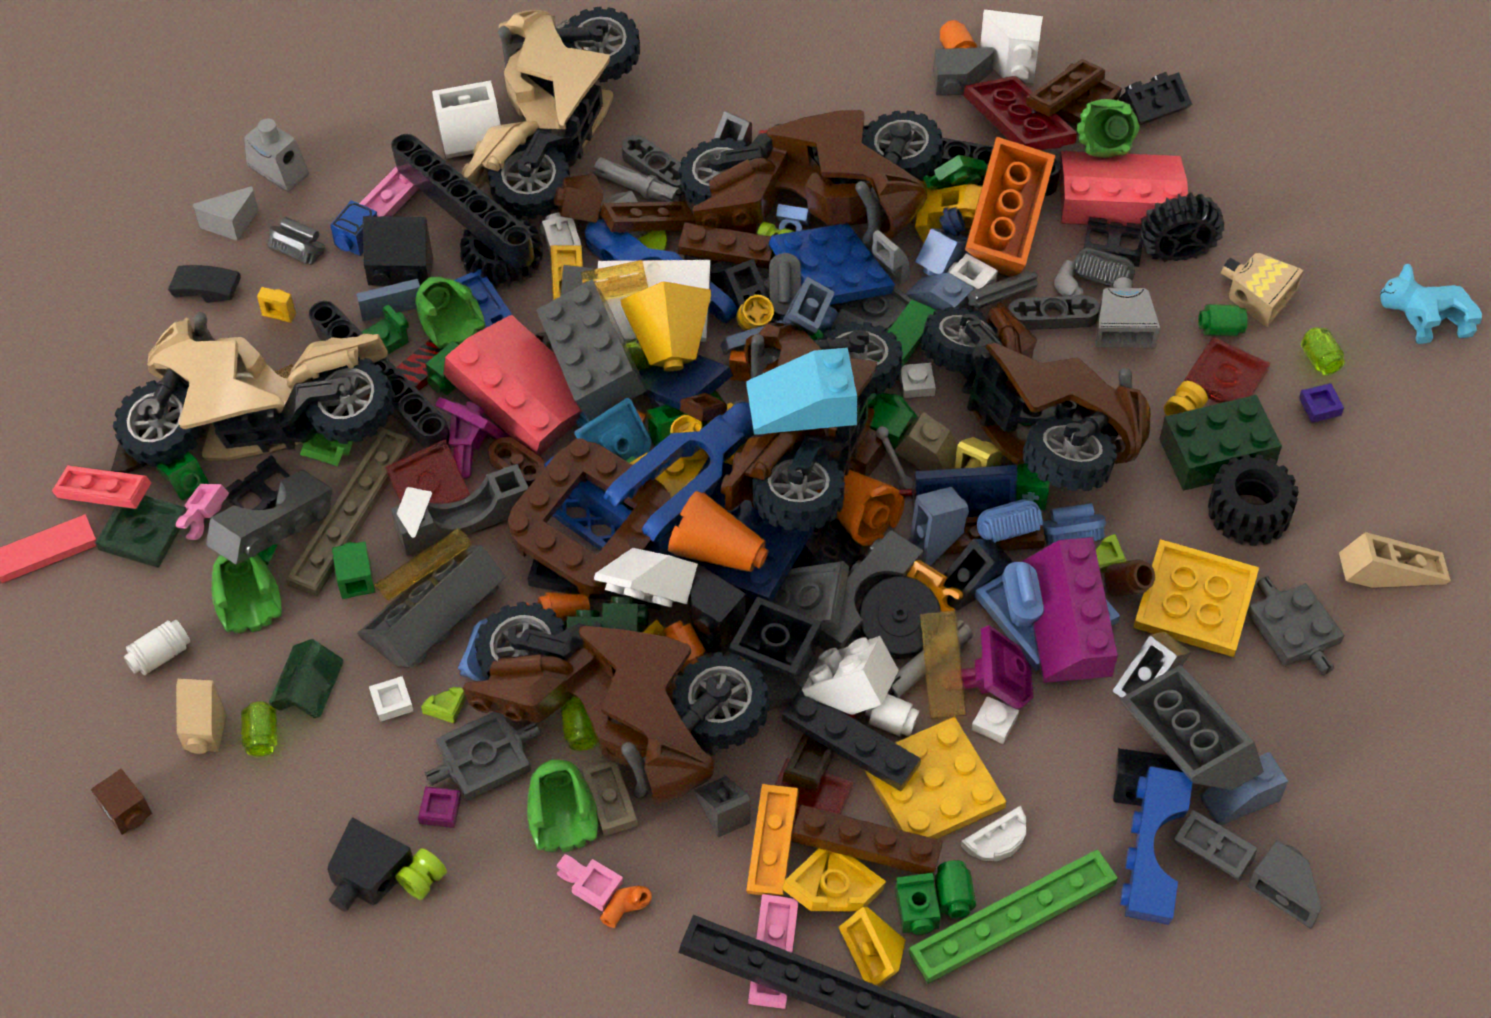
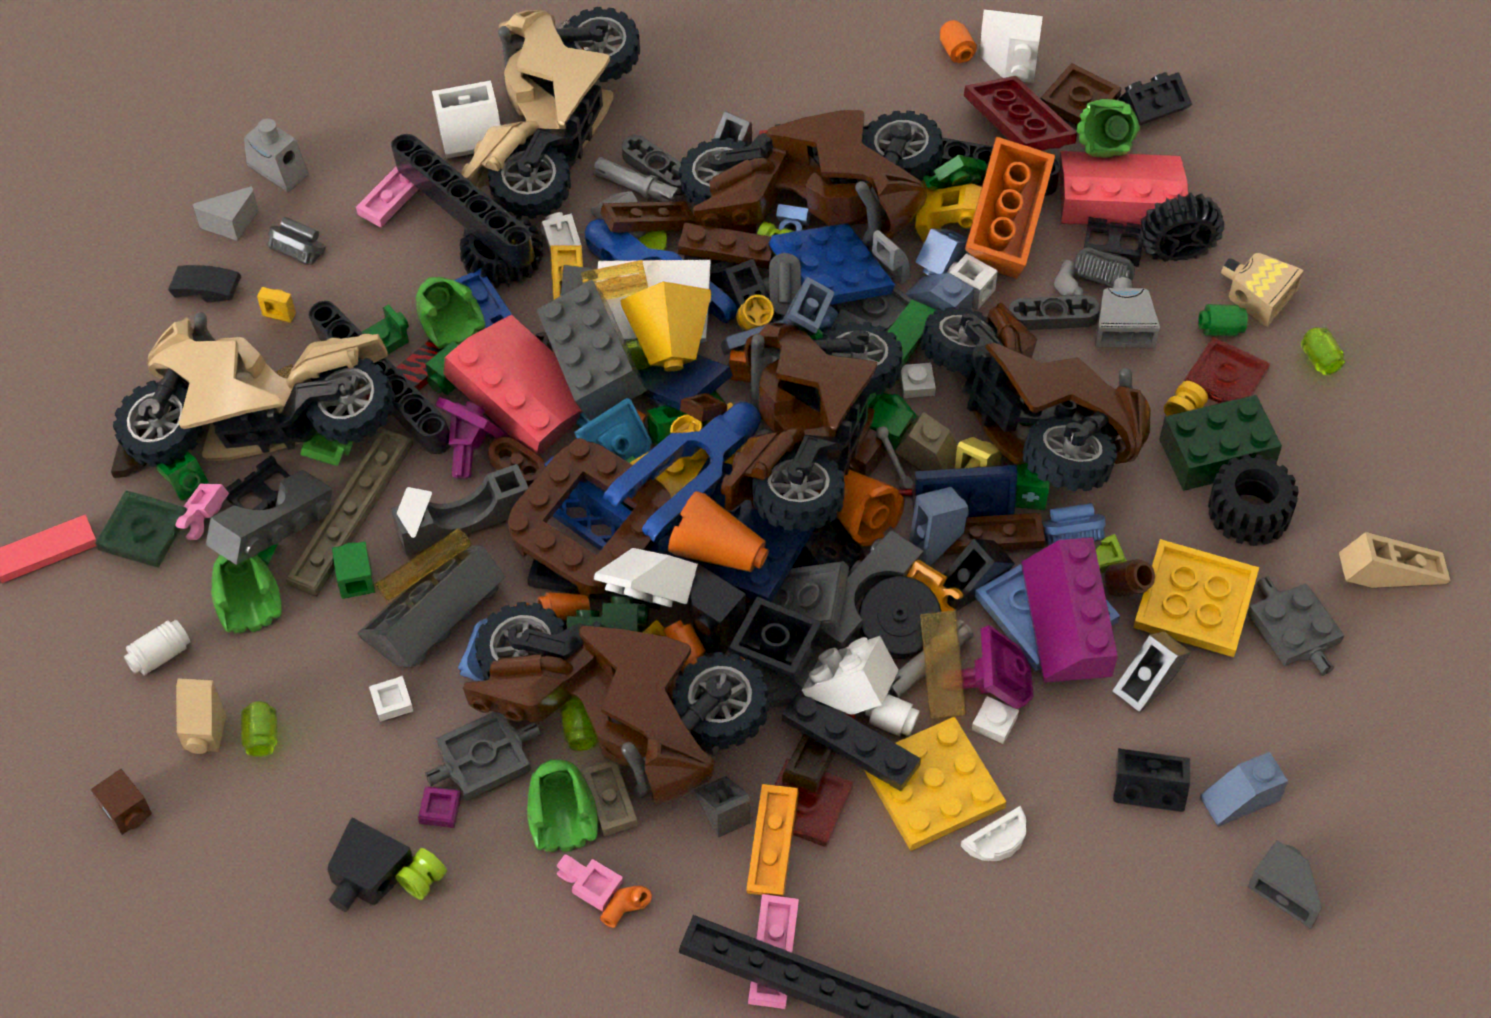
(101, 487): coral tile -> none
(307, 678): clear green panel -> none
(348, 227): blue brick -> none
(396, 249): black slope -> none
(399, 296): sand blue tile -> none
(432, 471): clear red tile -> none
(445, 704): lime tile -> none
(579, 198): reddish brown slope -> none
(805, 394): medium azure slope -> none
(833, 883): yellow plate -> none
(866, 841): reddish brown plate -> none
(873, 946): yellow slope -> none
(912, 891): green brick -> none
(952, 221): dark blue plate -> none
(955, 889): green brick -> none
(960, 67): dark grey slope -> none
(1002, 289): dark grey axle -> none
(1009, 520): medium blue piece -> none
(1012, 916): bright green plate -> none
(1022, 593): medium blue piece -> none
(1065, 87): reddish brown tile -> none
(1150, 890): blue arch -> none
(1194, 730): dark grey slope -> none
(1216, 845): dark grey hinge -> none
(1321, 403): dark purple plate -> none
(1430, 305): medium azure animal -> none

